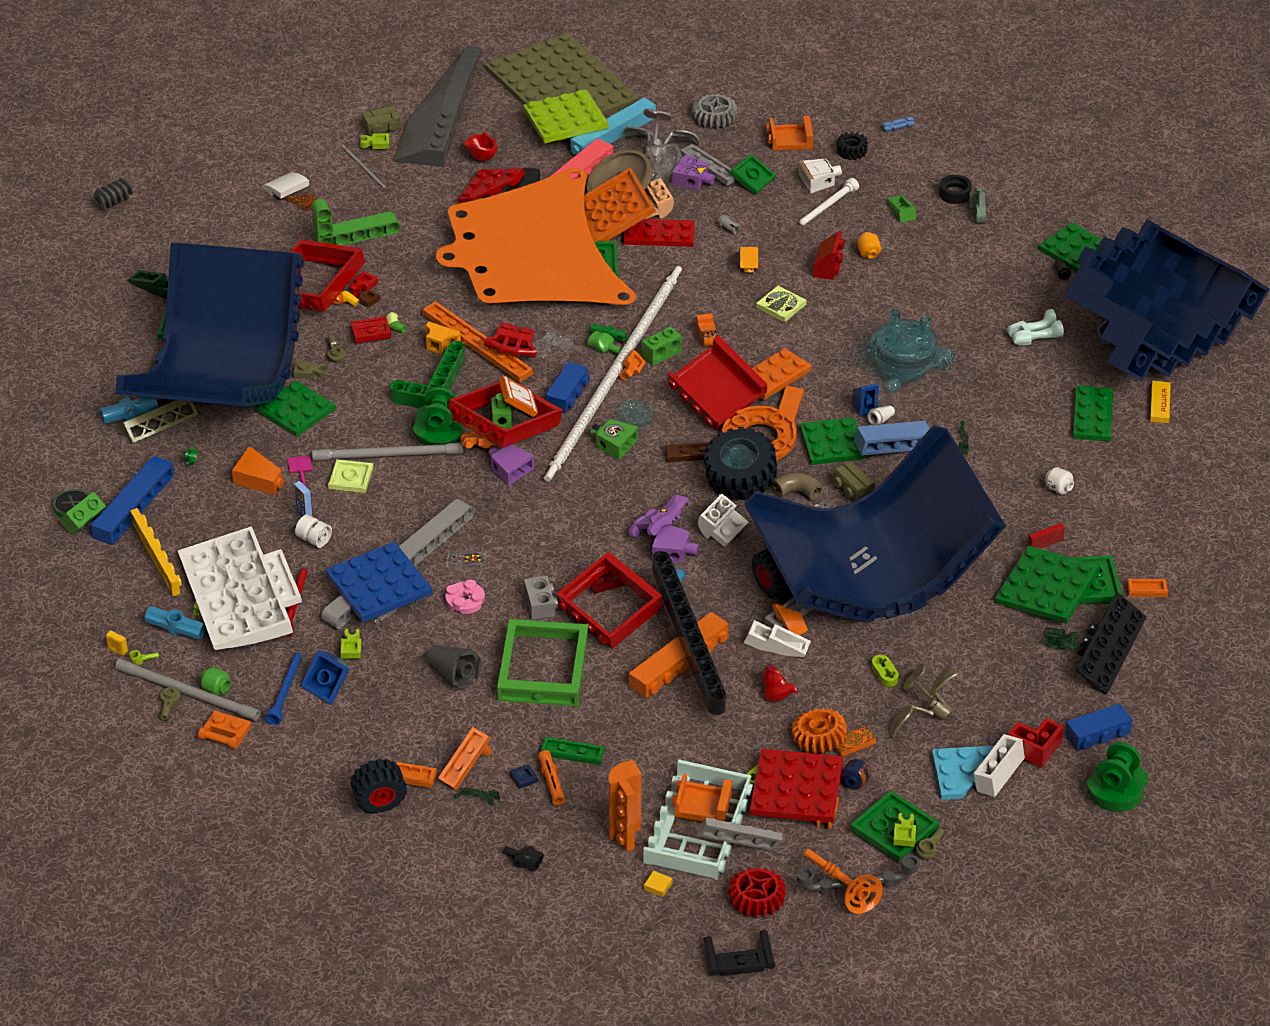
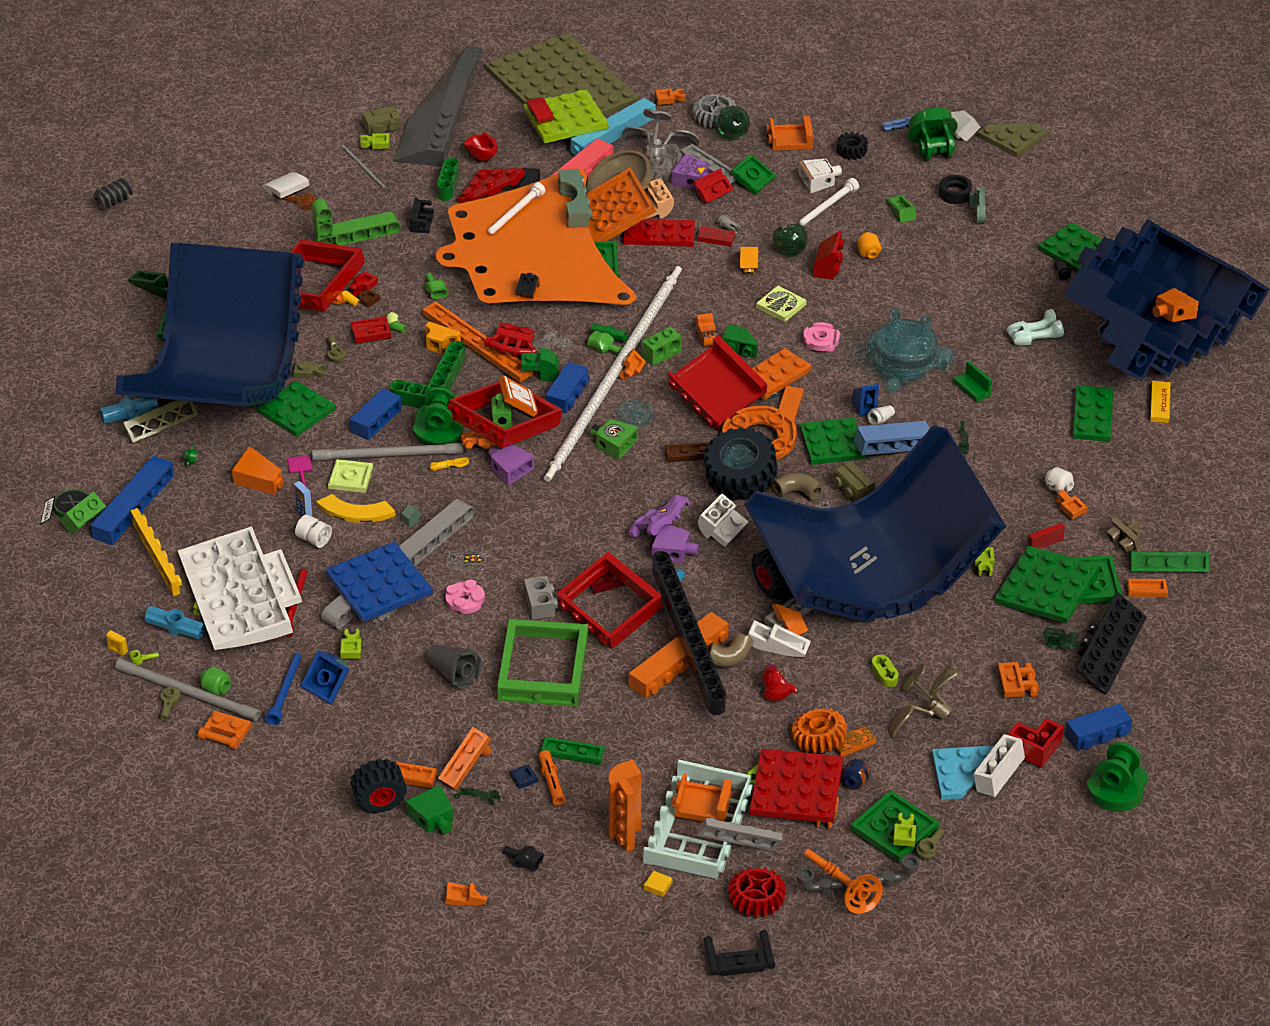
(47, 510): none -> sticker
(355, 513): none -> yellow tile
(375, 414): none -> blue brick
(411, 515): none -> sand green piece
(421, 217): none -> black hinge
(431, 810): none -> green torso
(434, 287): none -> bright green piece
(448, 179): none -> green beam
(460, 462): none -> yellow piece
(463, 895): none -> orange slope
(527, 285): none -> black bracket
(536, 191): none -> white piece
(540, 110): none -> red slope
(545, 362): none -> green brick
(578, 209): none -> sand green arch
(667, 96): none -> orange plate
(712, 186): none -> red plate
(716, 236): none -> red tile
(732, 122): none -> clear green cylinder
(733, 654): none -> dark tan cylinder
(741, 341): none -> green slope
(790, 240): none -> clear green cylinder
(815, 342): none -> bright pink plate
(933, 132): none -> green piece
(966, 125): none -> white slope
(974, 382): none -> green panel
(985, 561): none -> lime plate
(1012, 681): none -> orange plate
(1013, 137): none -> olive plate
(1070, 506): none -> orange plate
(1129, 533): none -> dark tan hips
(1169, 561): none -> green fence
(1175, 306): none -> orange torso

